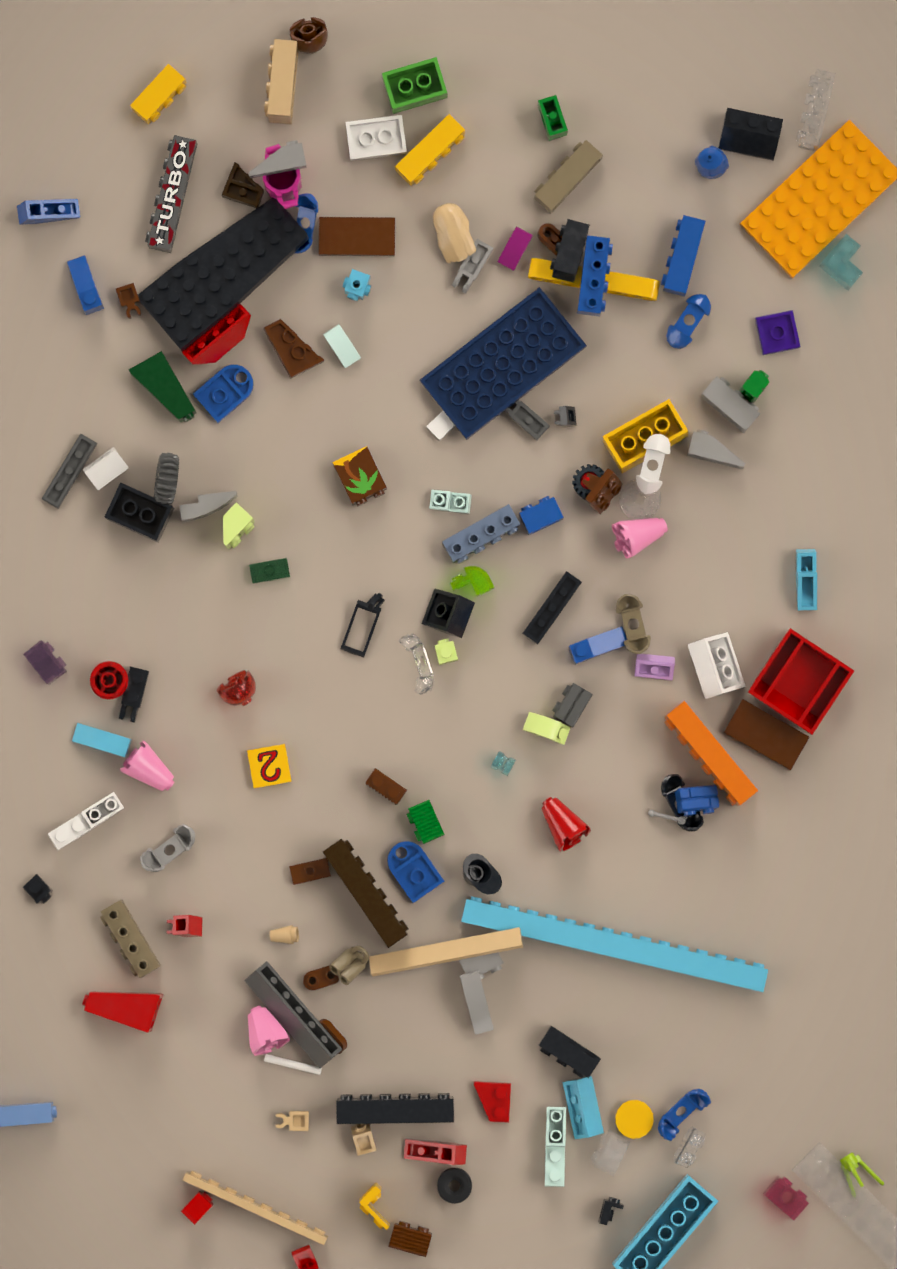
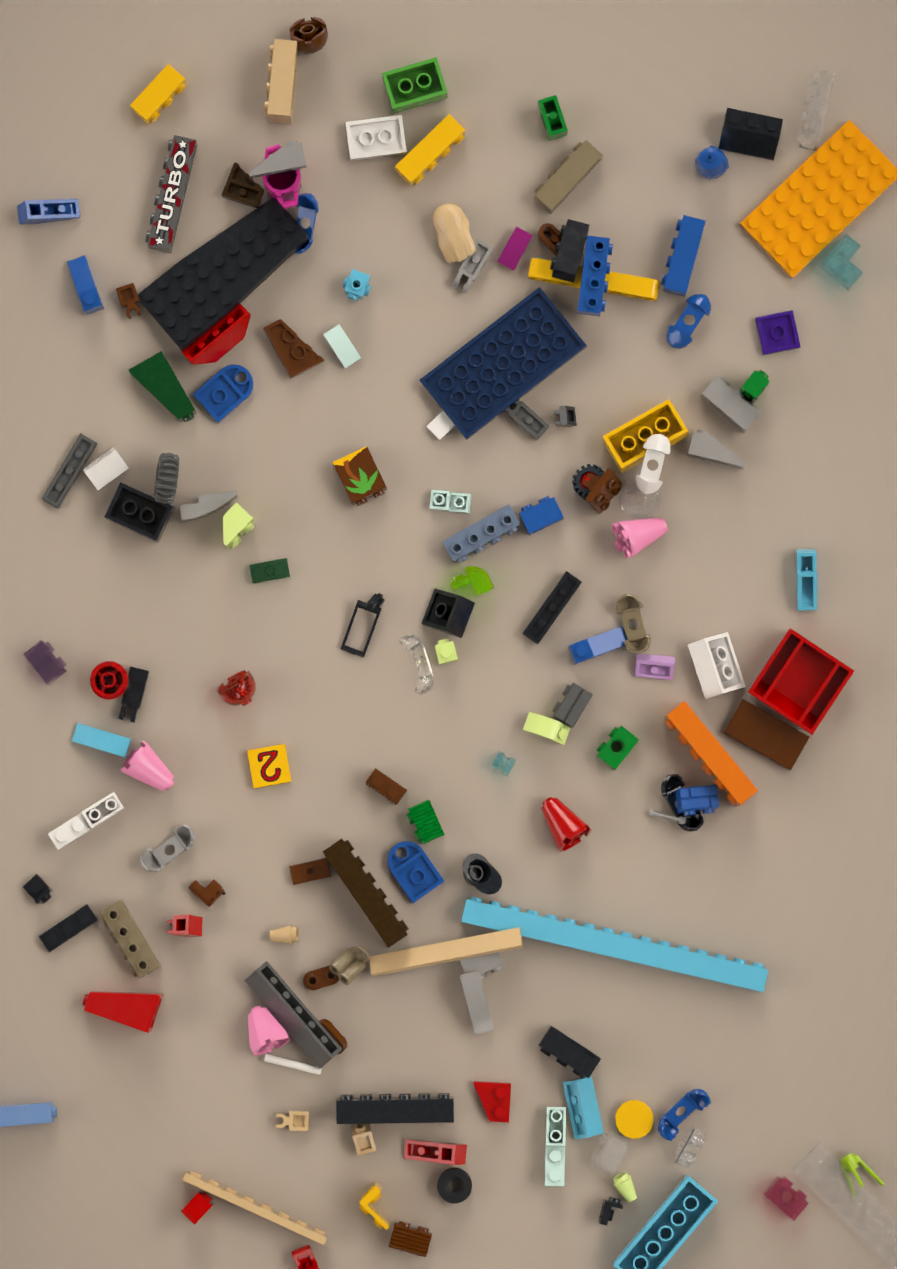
(68, 928): none -> black plate
(208, 894): none -> reddish brown piece
(356, 236): reddish brown tile -> none
(625, 1186): none -> yellowish green cone
(627, 741): none -> green brick

